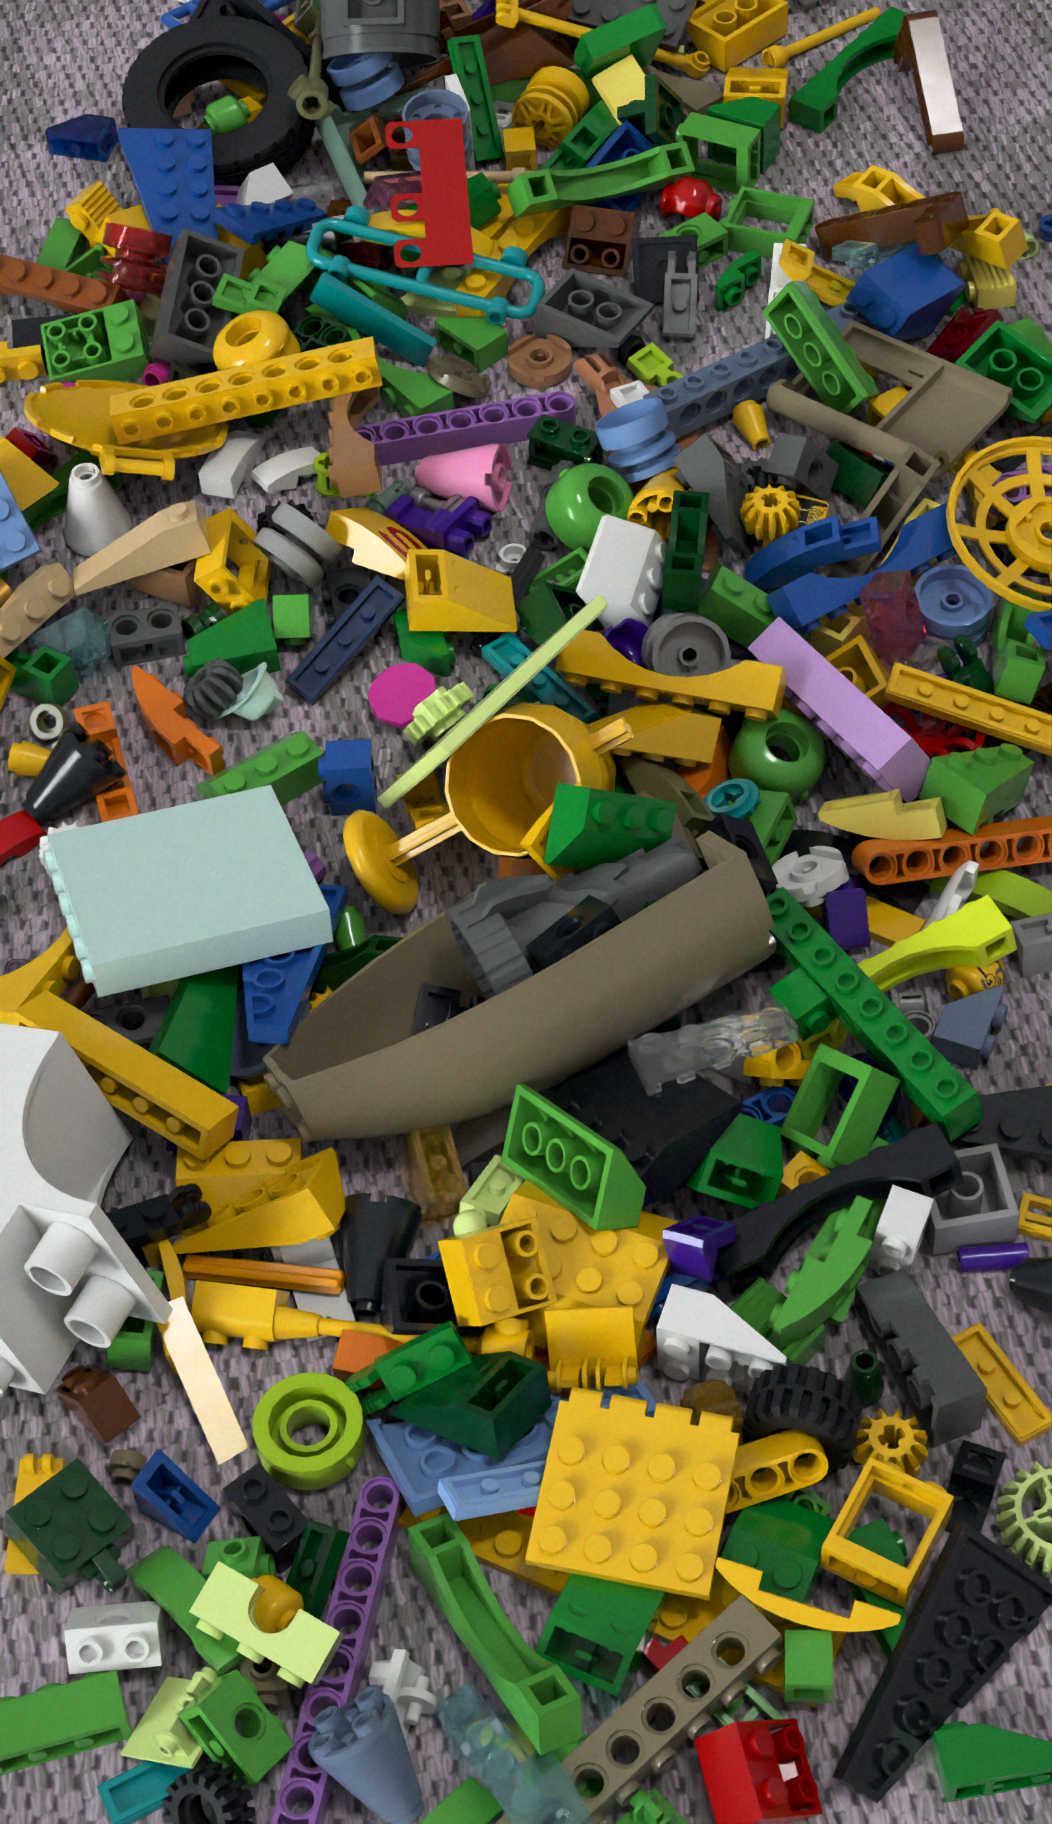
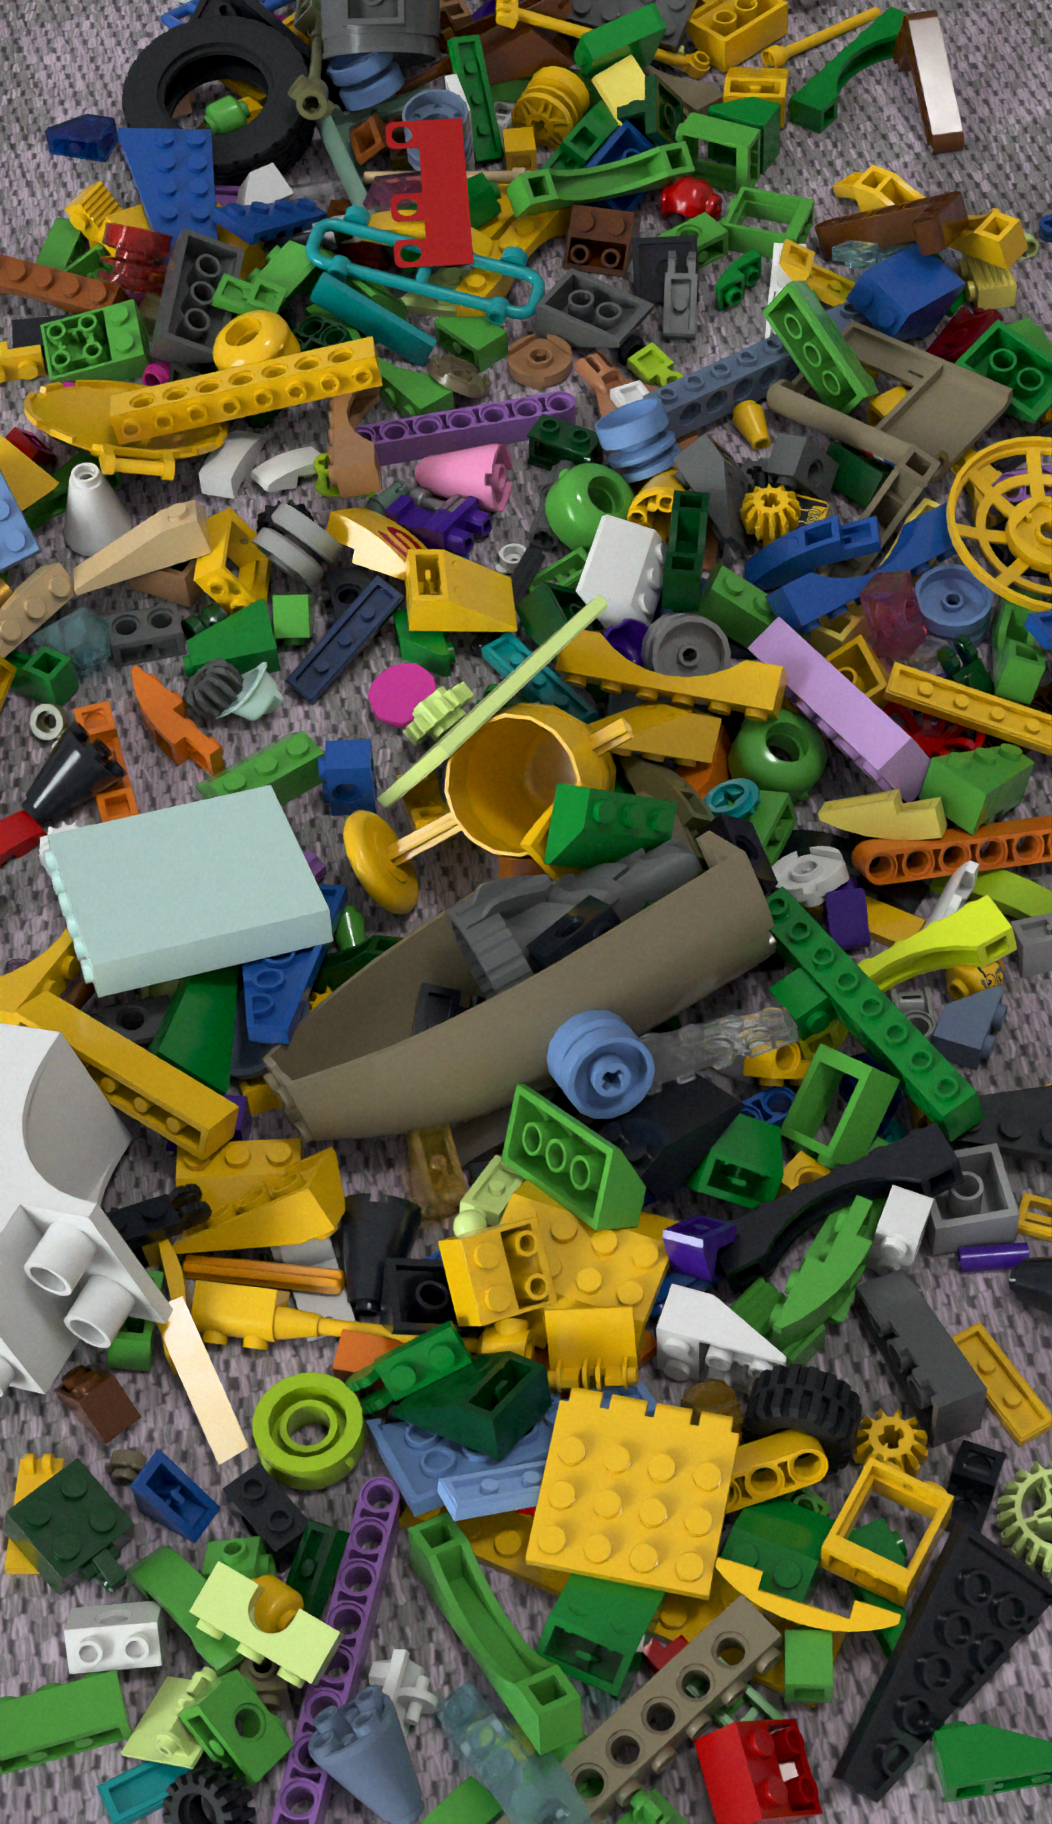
(27, 758): yellow cone -> none
(600, 1064): none -> medium blue wheel
(865, 1377): dark green cone -> none

